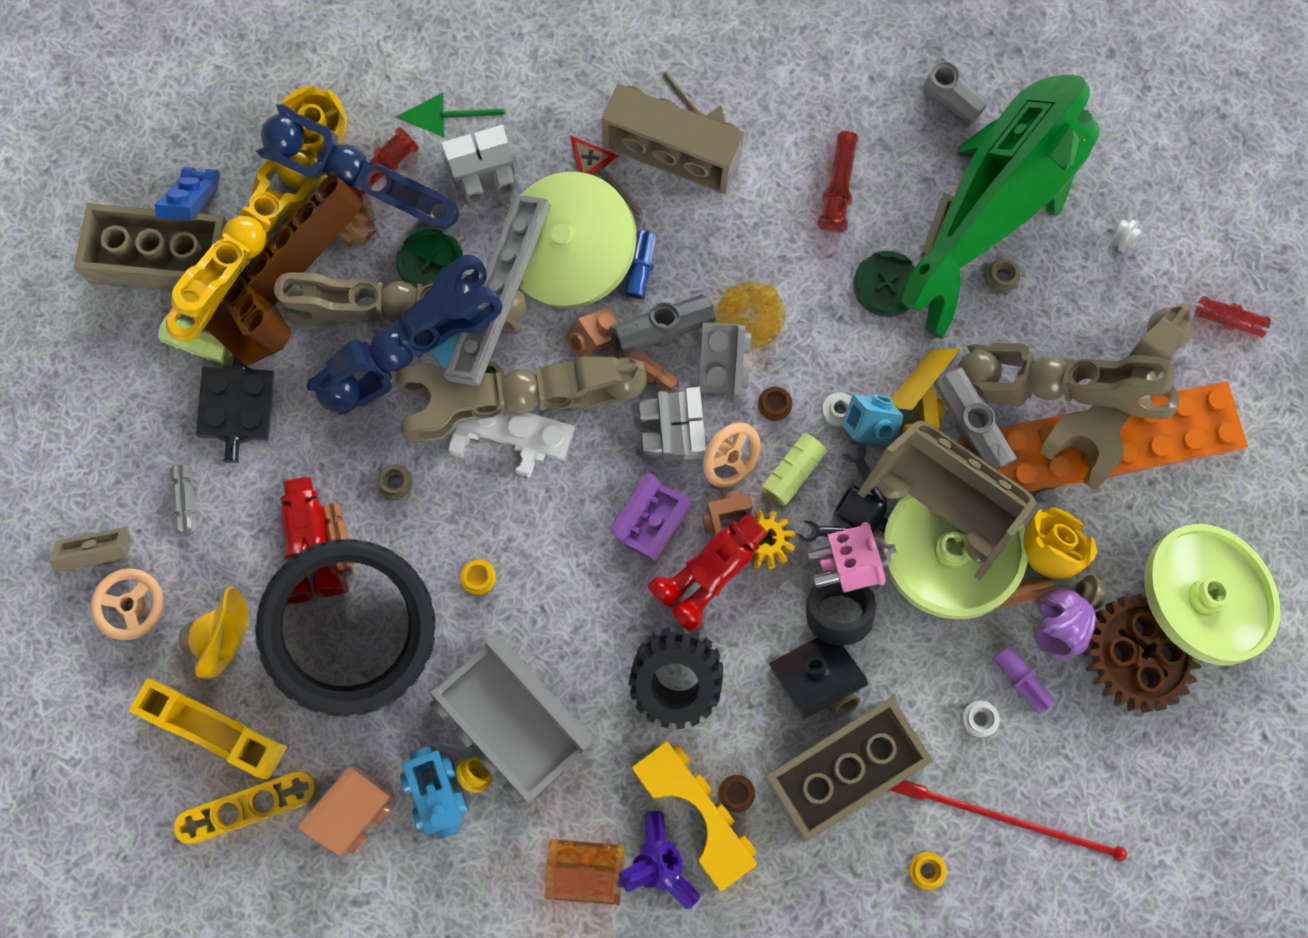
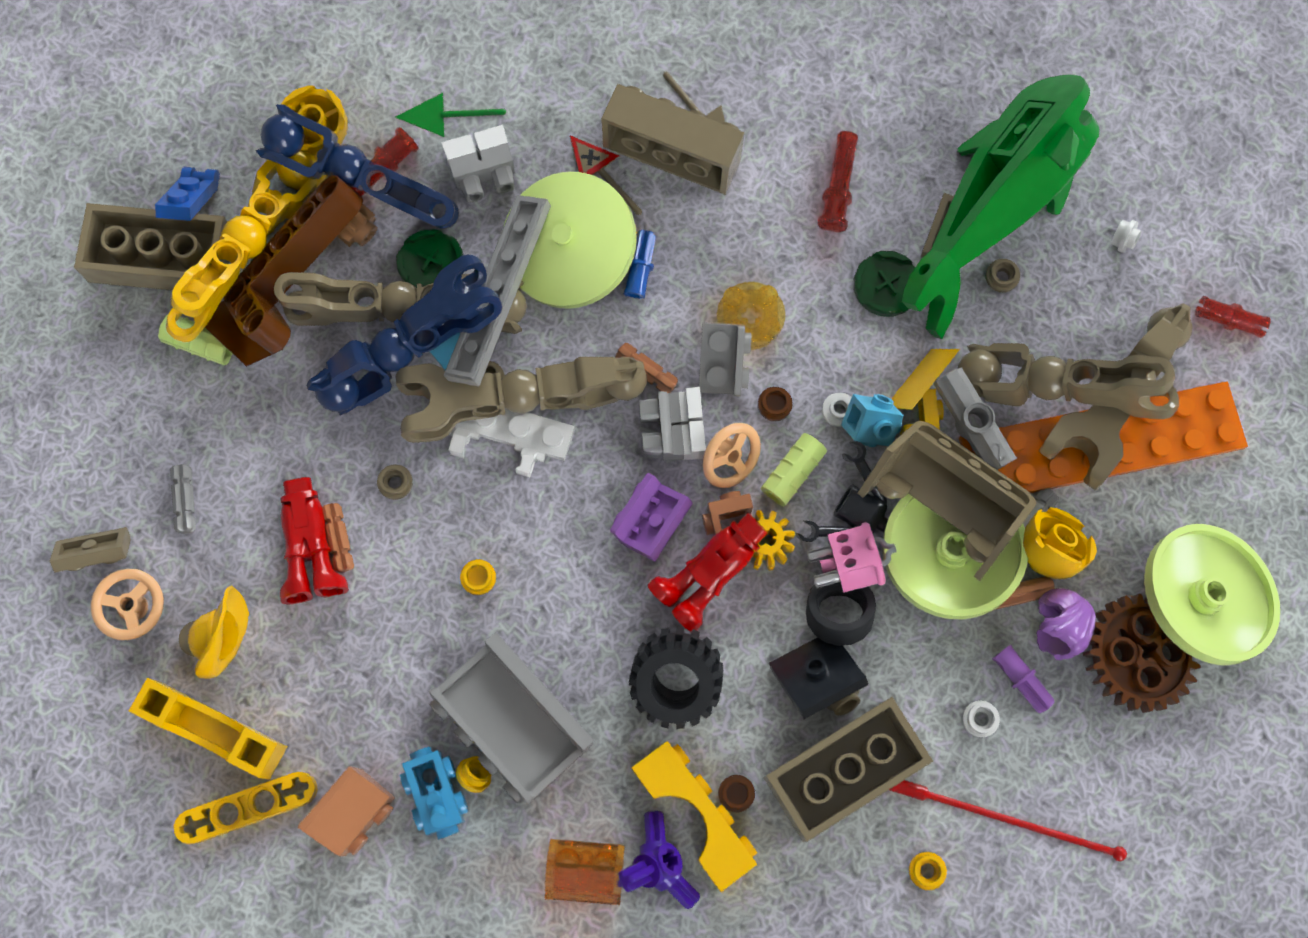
(235, 406): black plate -> none
(358, 698): black tyre -> none
(591, 333): nougat bracket -> none
(646, 330): dark grey piece -> none
(957, 94): light grey piece -> none
(1092, 590): dark tan plate -> none

